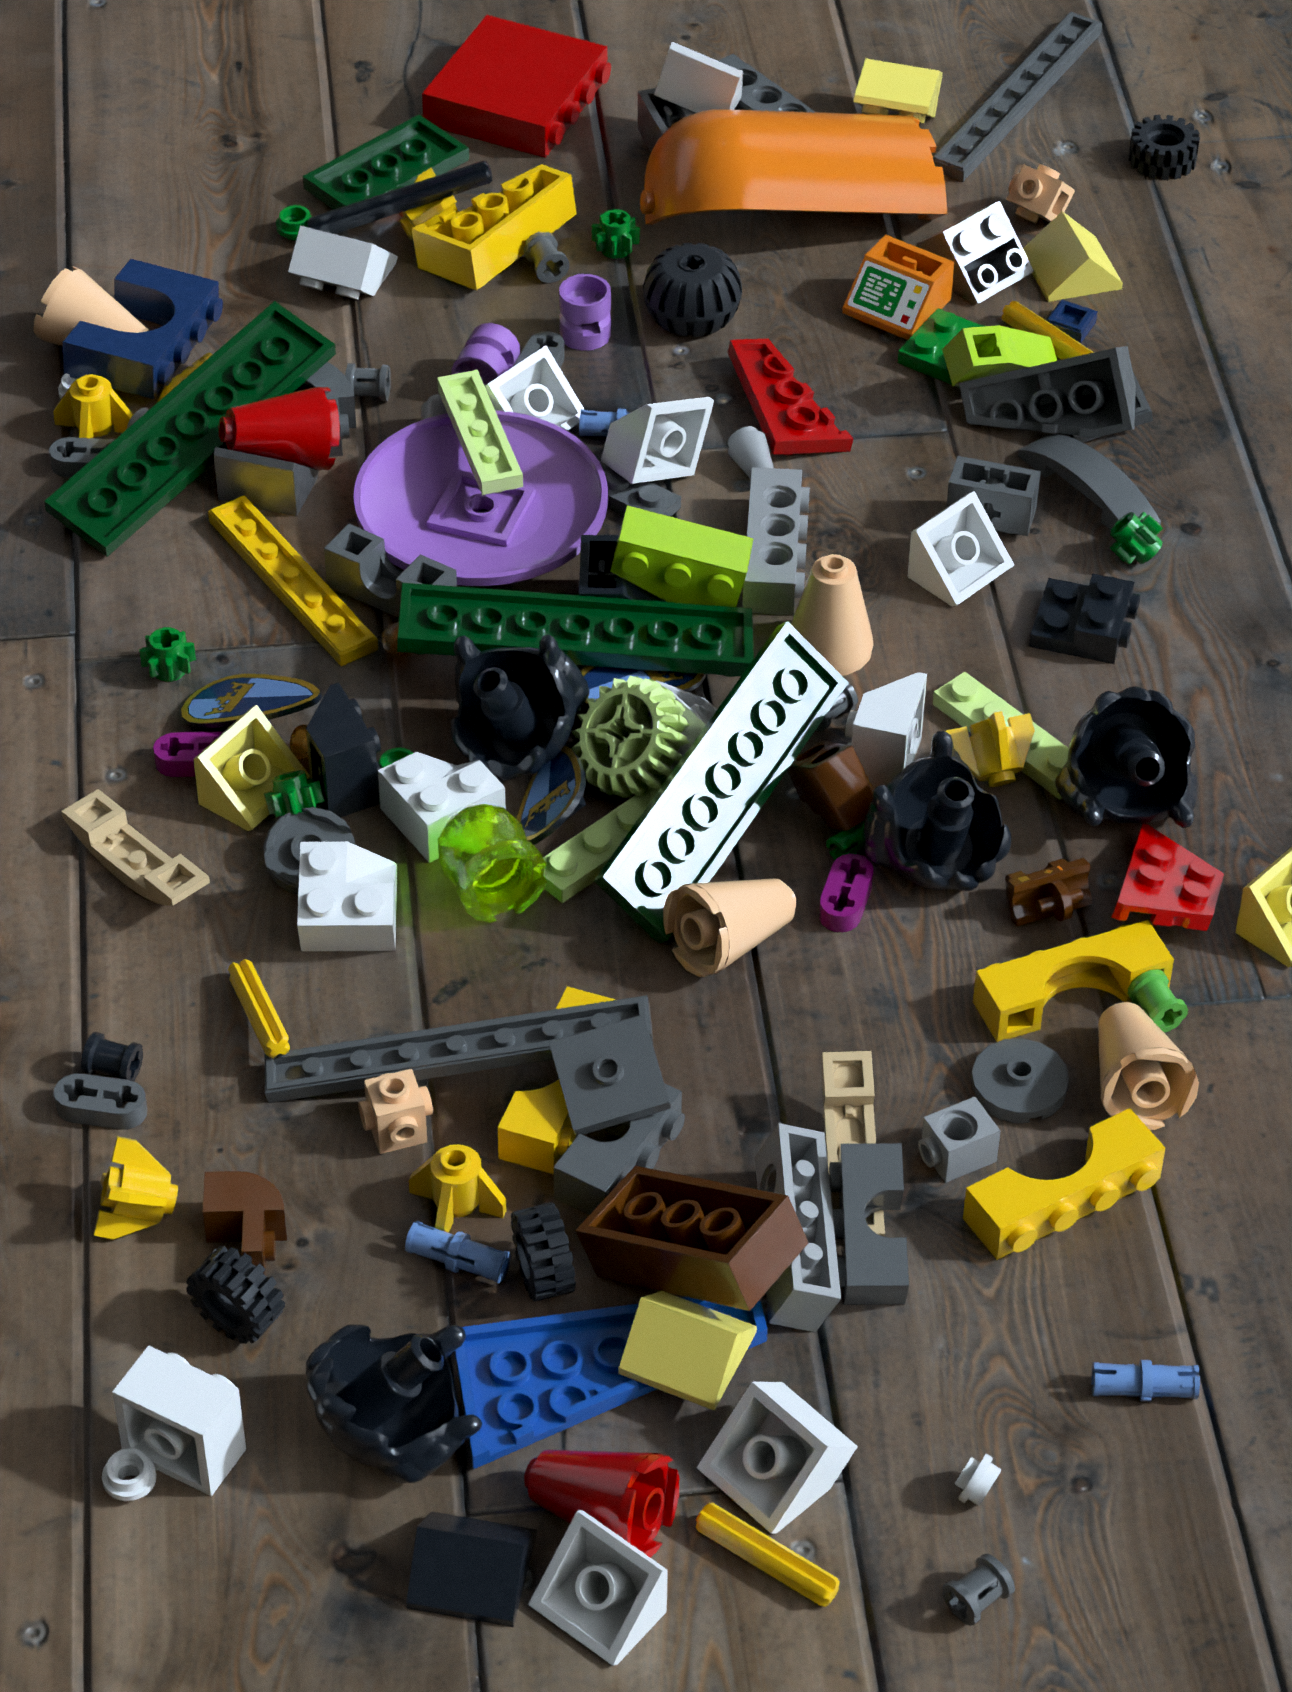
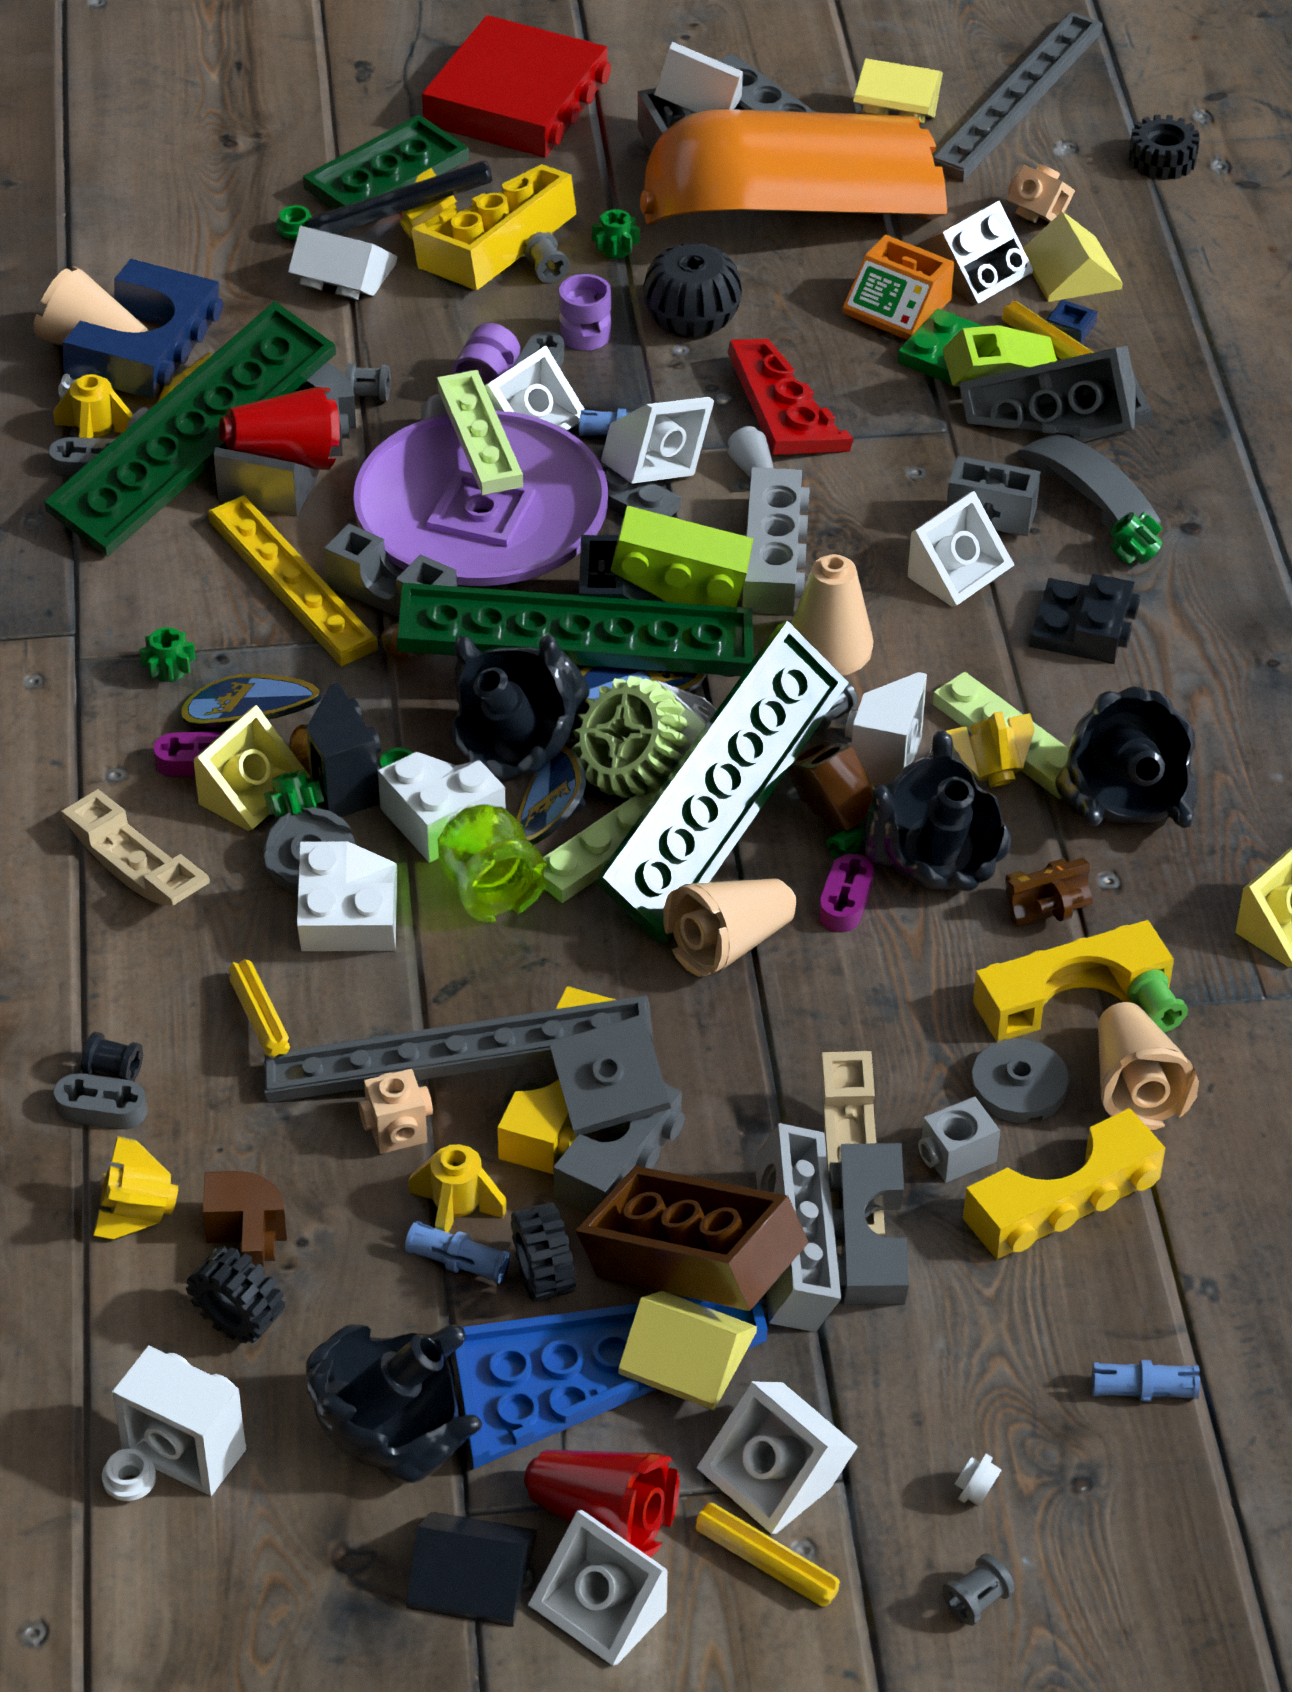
(1168, 883): red wing -> none

